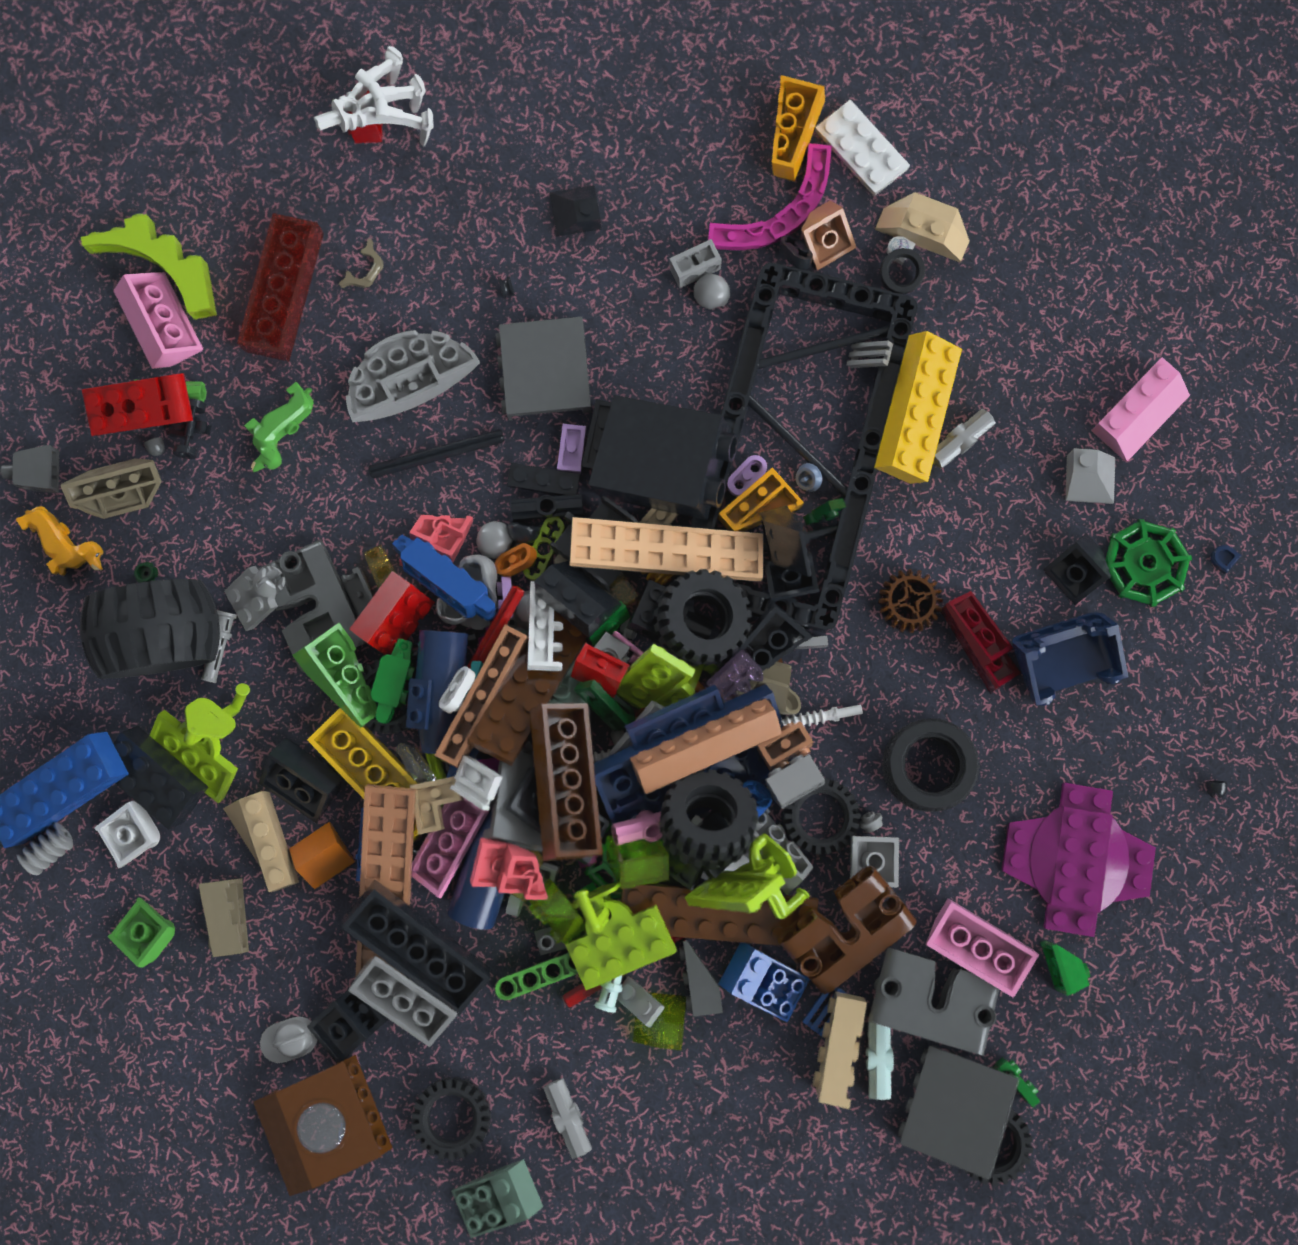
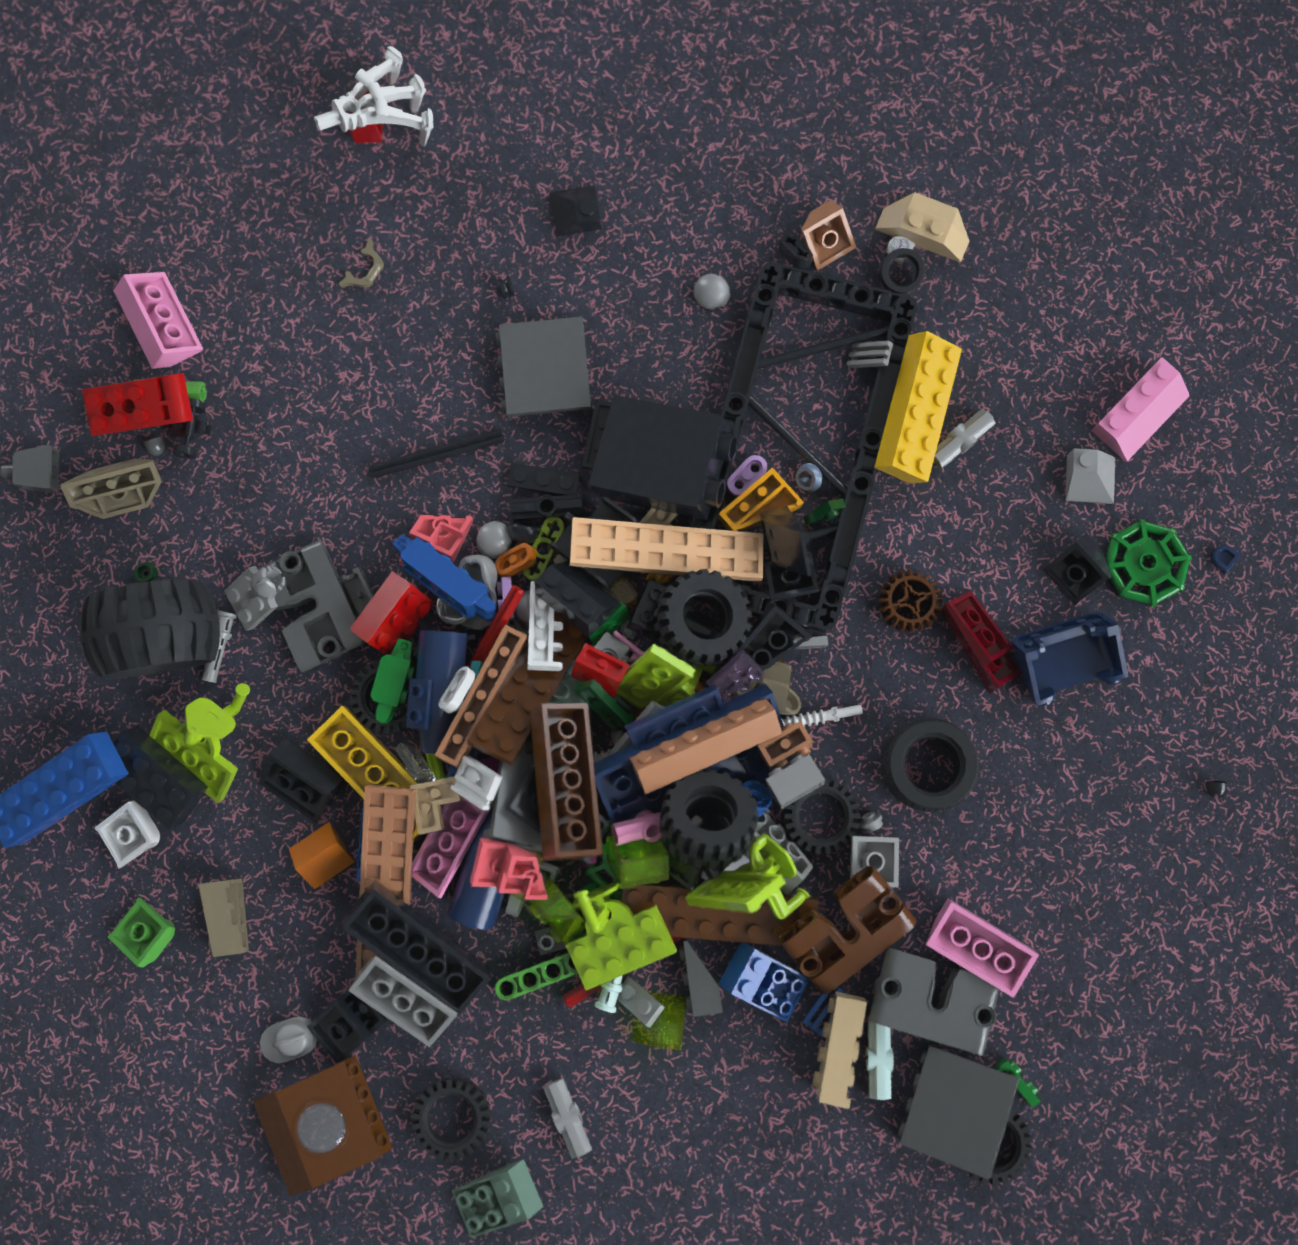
(47, 850): light grey piece -> none
(58, 544): light orange animal -> none
(140, 240): lime arch -> none
(262, 833): tan wedge -> none
(278, 424): bright green animal -> none
(280, 287): clear red brick -> none
(335, 669): bright green wedge -> none
(379, 564): clear yellow leg -> none
(406, 373): light grey brick -> none
(571, 448): lavender plate -> none
(695, 263): light grey brick -> none
(787, 220): dark pink plate -> none
(795, 122): light orange wedge -> none
(862, 148): white plate -> none
(1066, 970): green slope -> none
(1078, 859): magenta plate -> none

